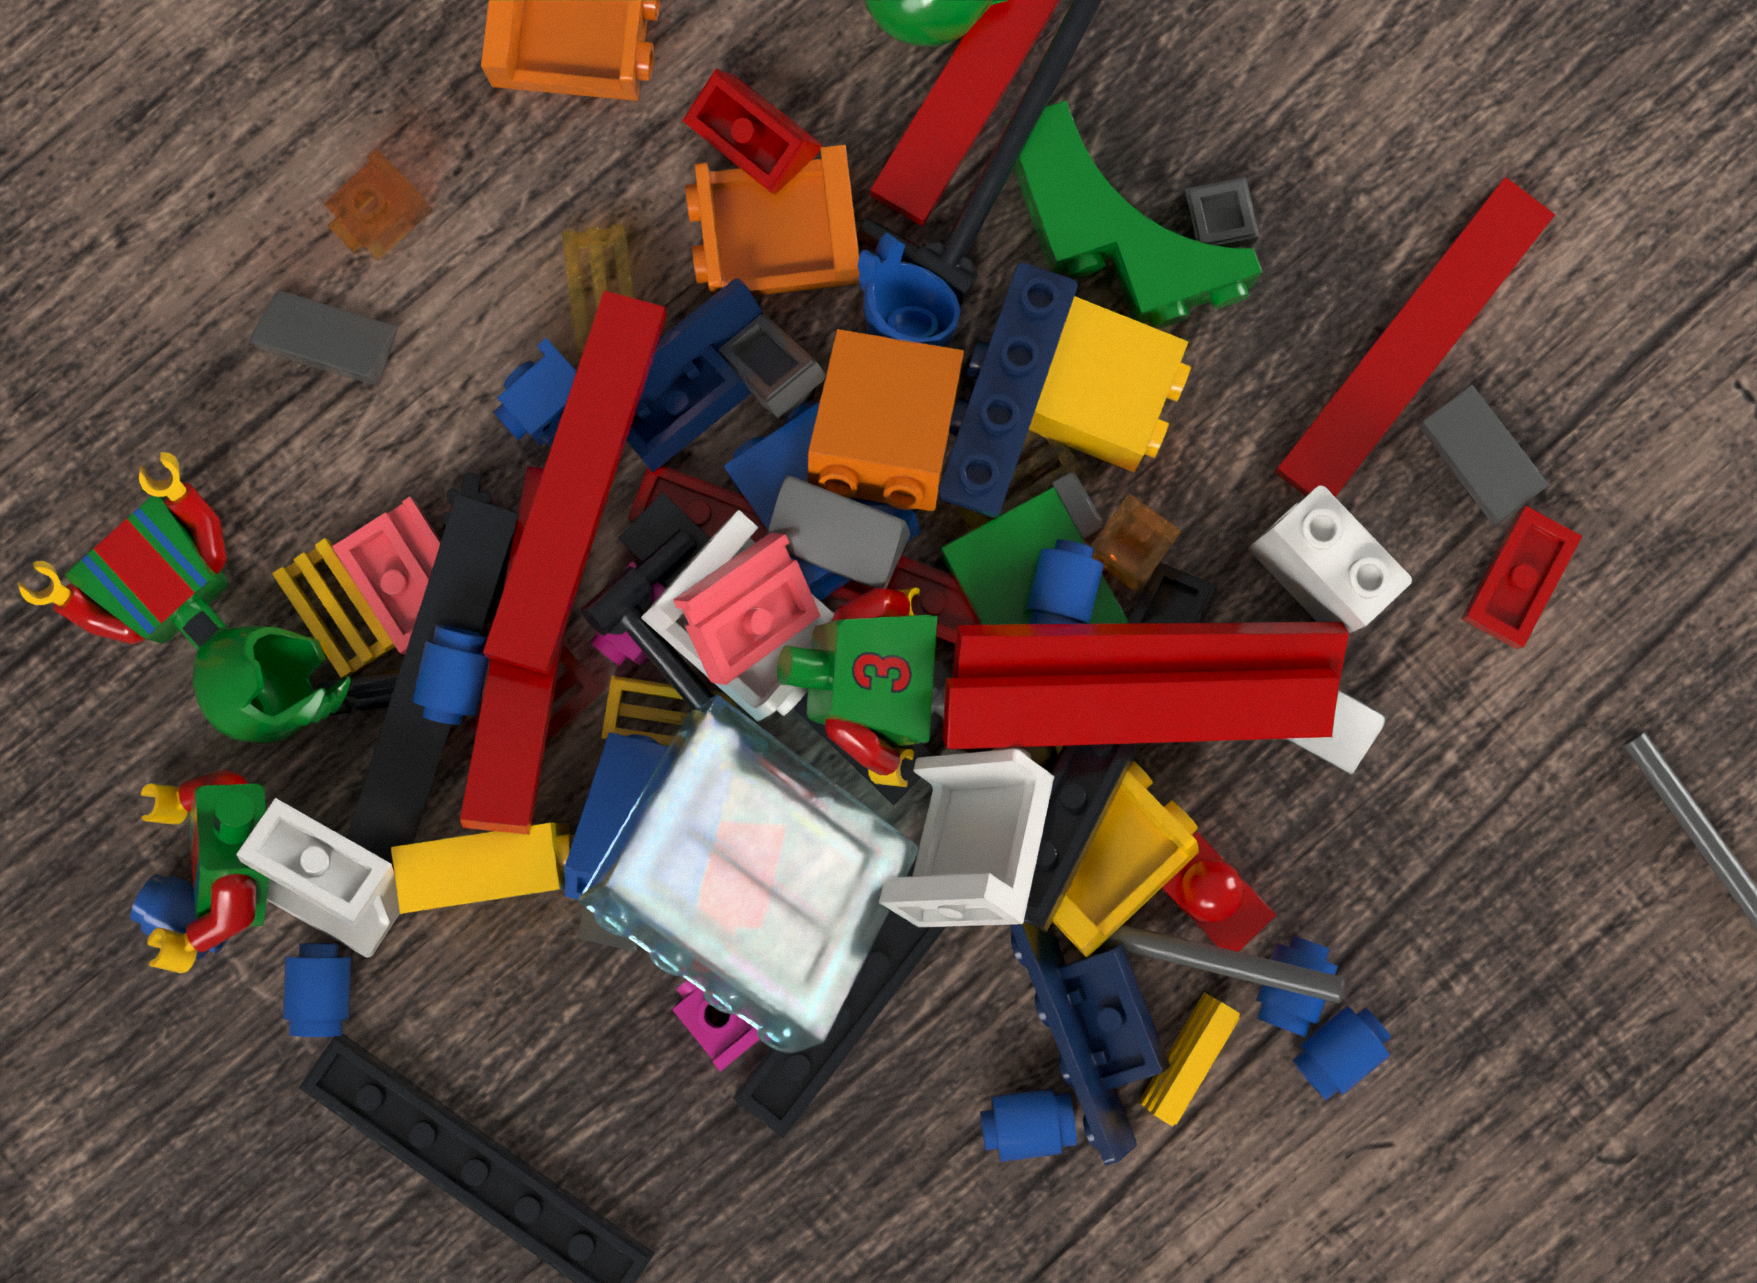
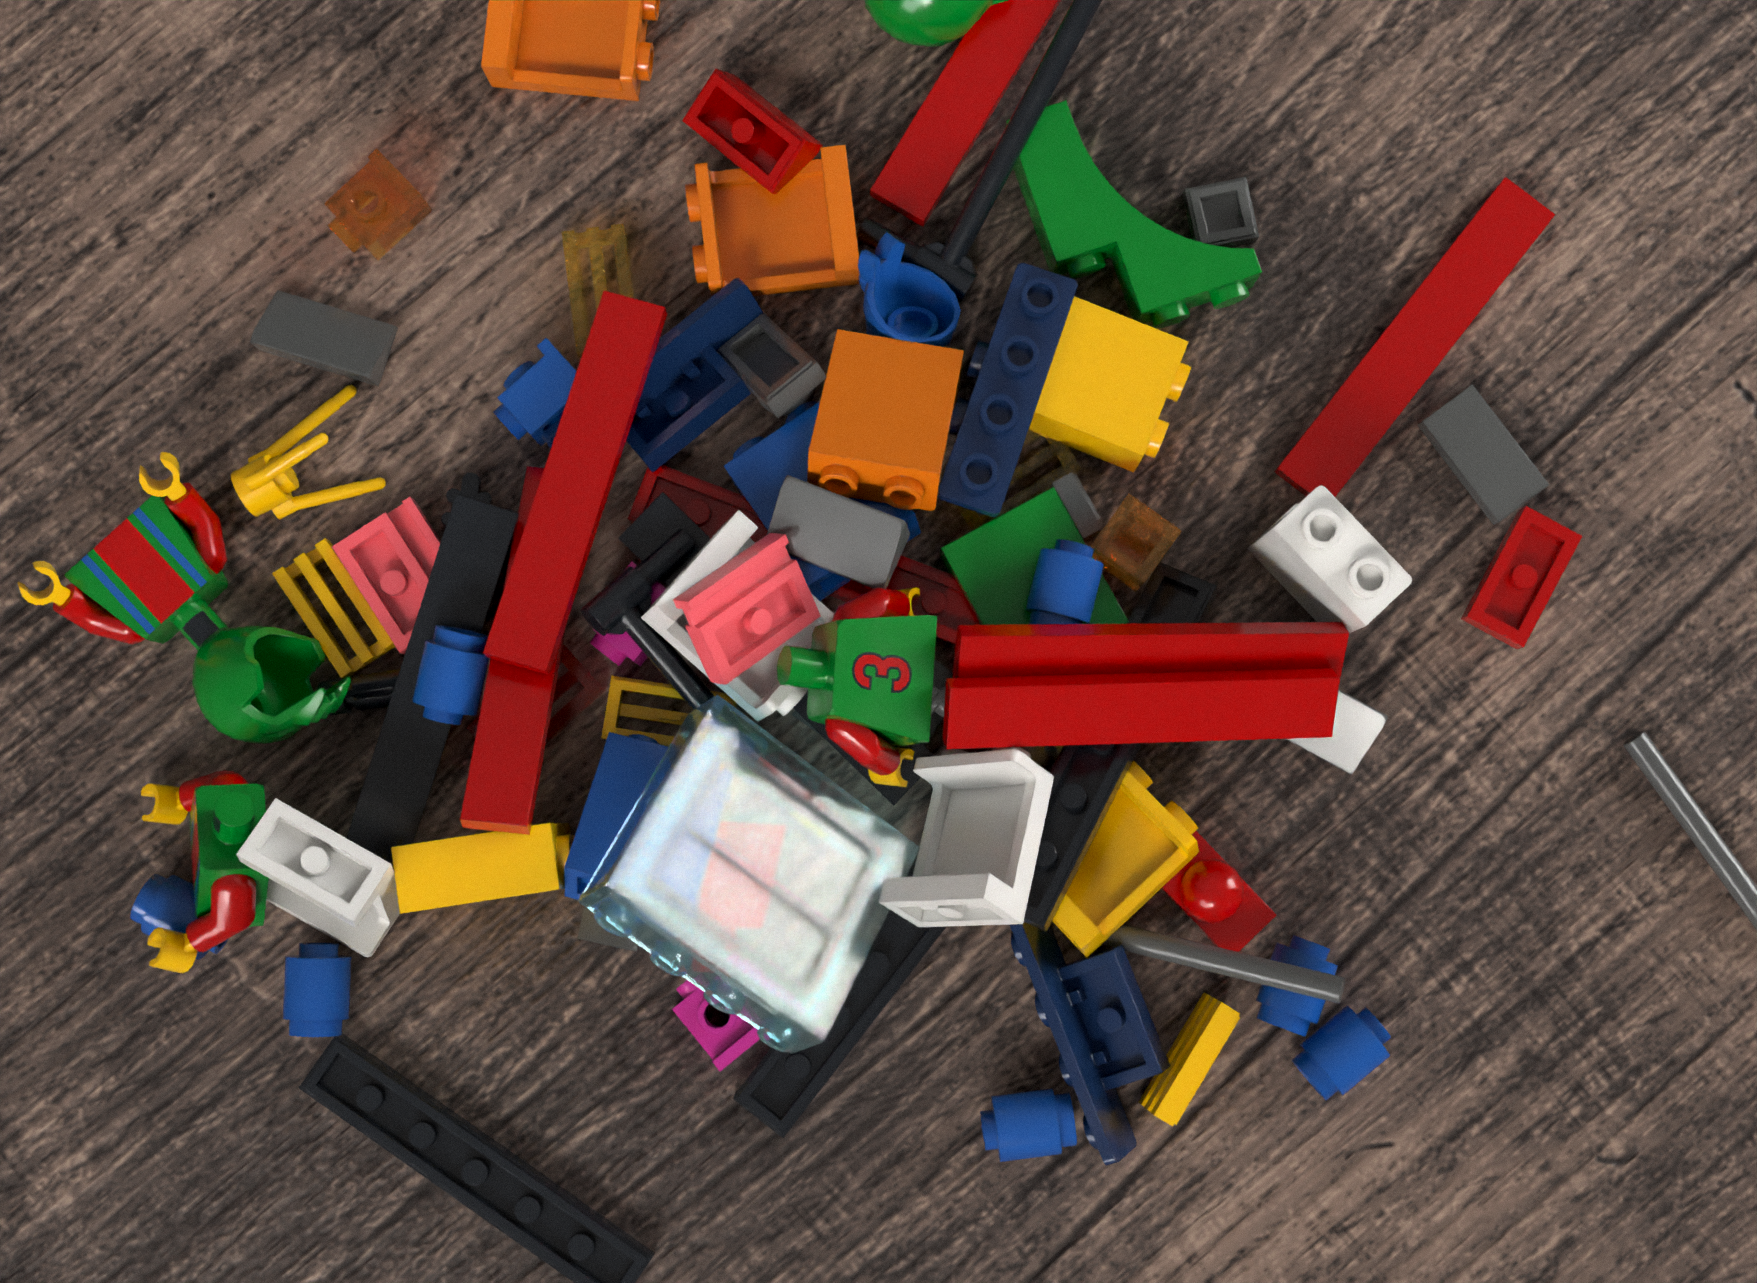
(269, 476): none -> yellow plant

